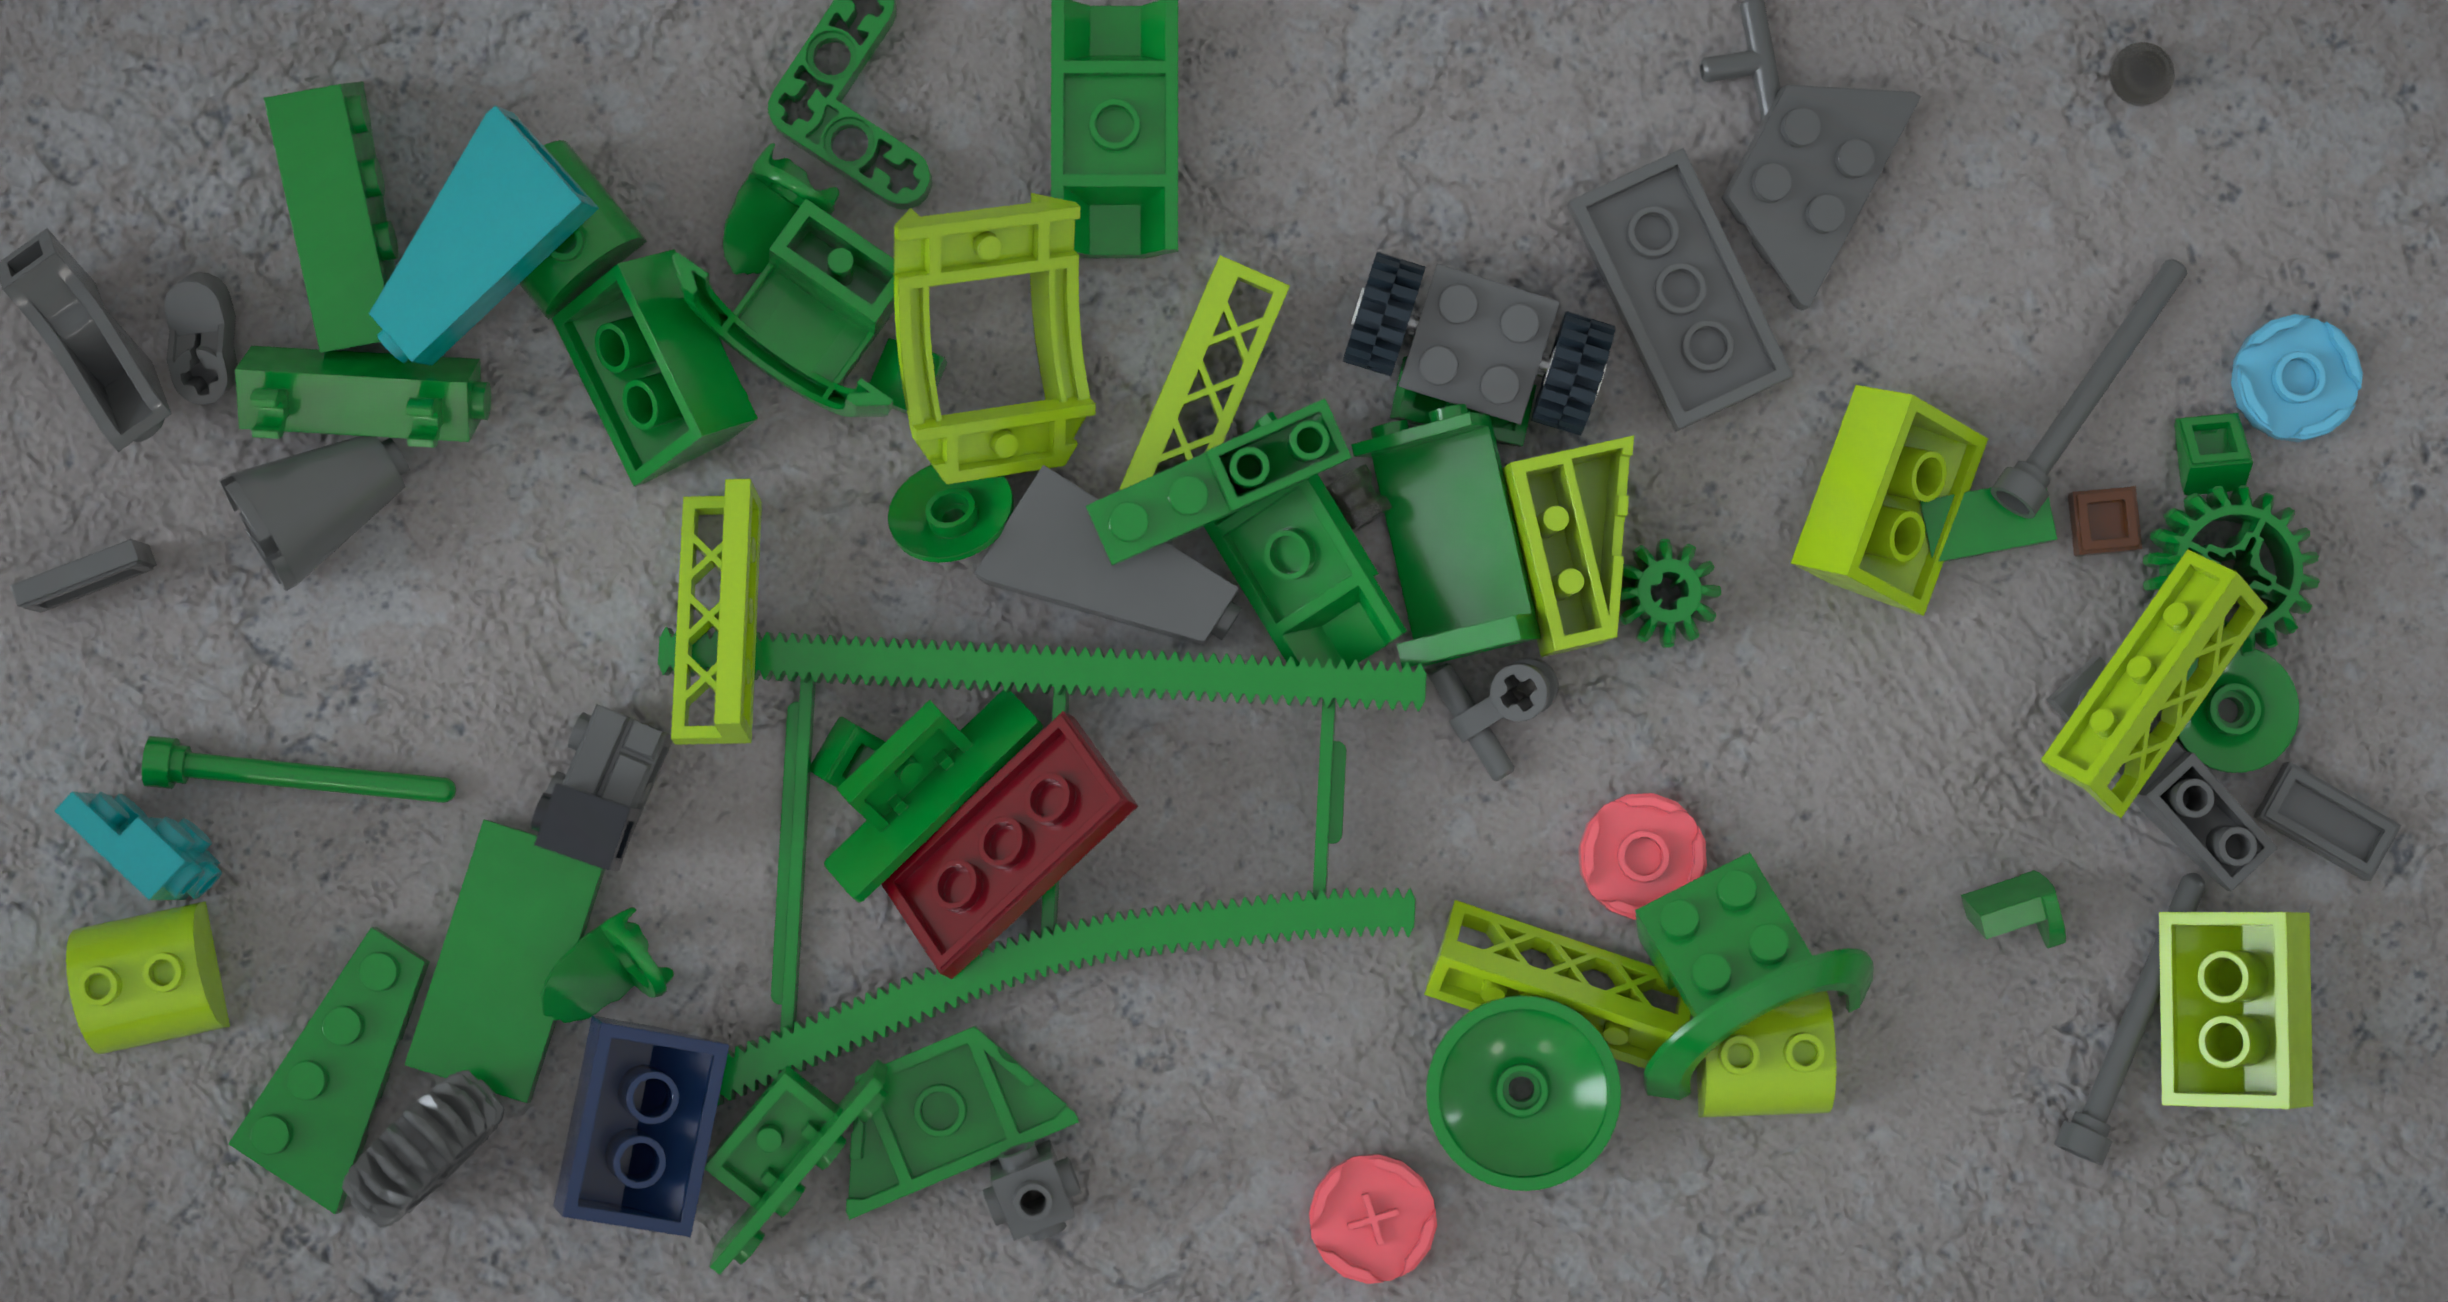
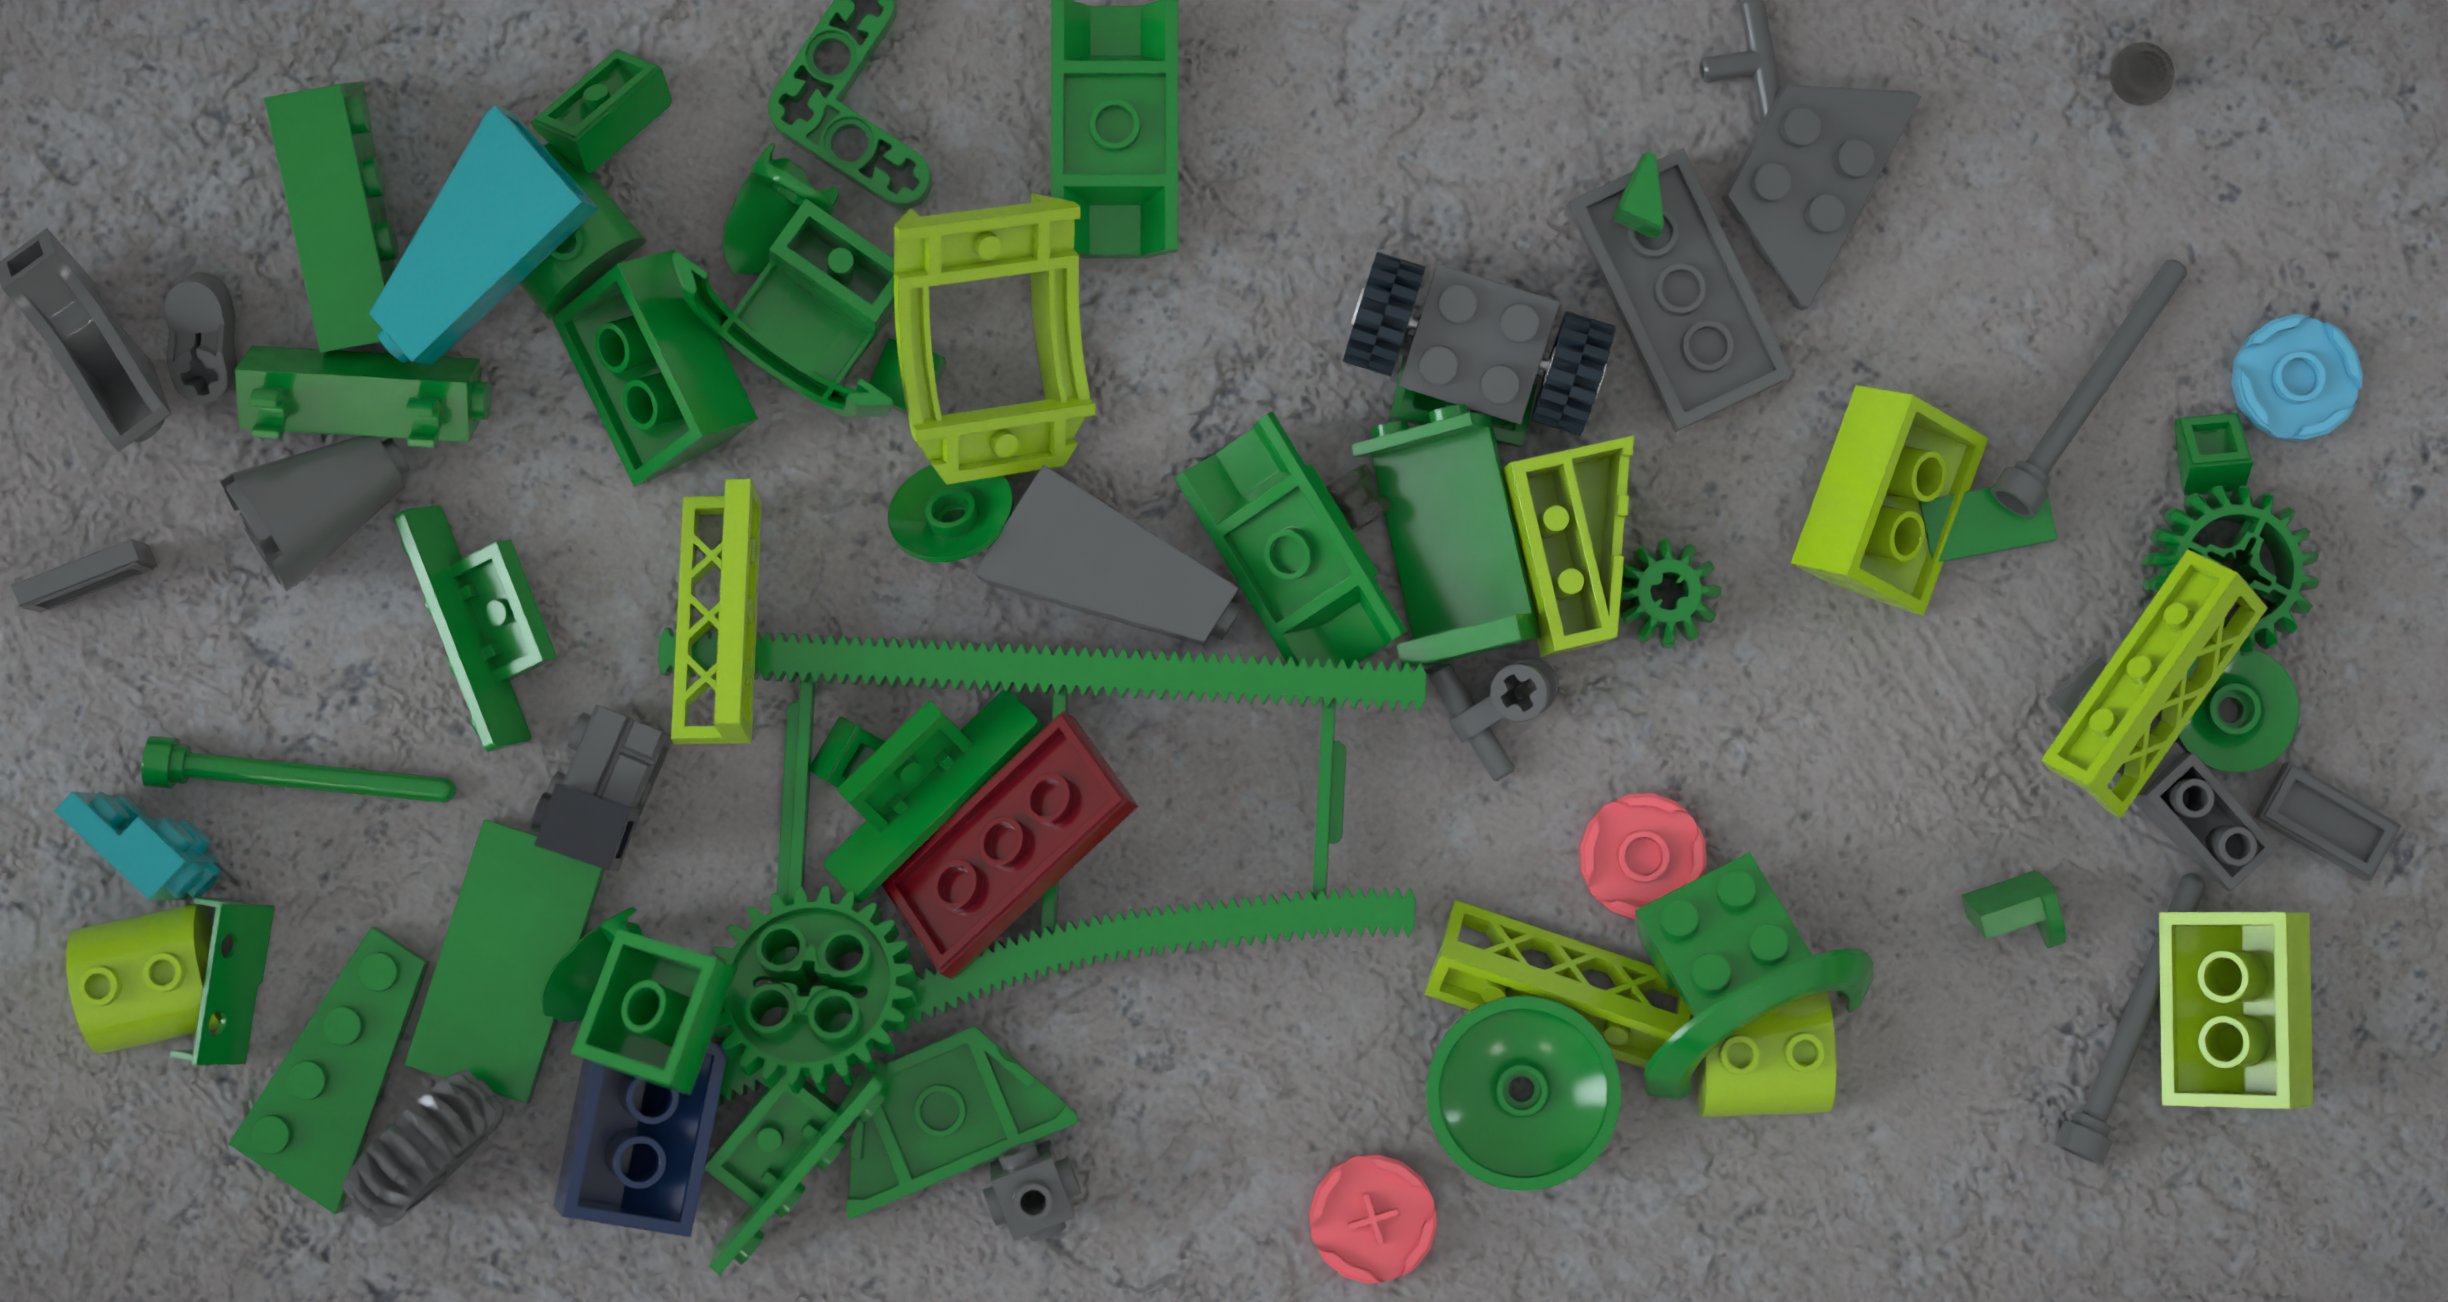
(231, 981): none -> green piece
(482, 618): none -> green bracket
(604, 110): none -> green slope
(654, 1011): none -> green brick
(798, 1042): none -> green gear
(1190, 361): lime fence -> none
(1218, 482): green slope -> none
(1641, 200): none -> green slope
(2105, 521): reddish brown tile -> none

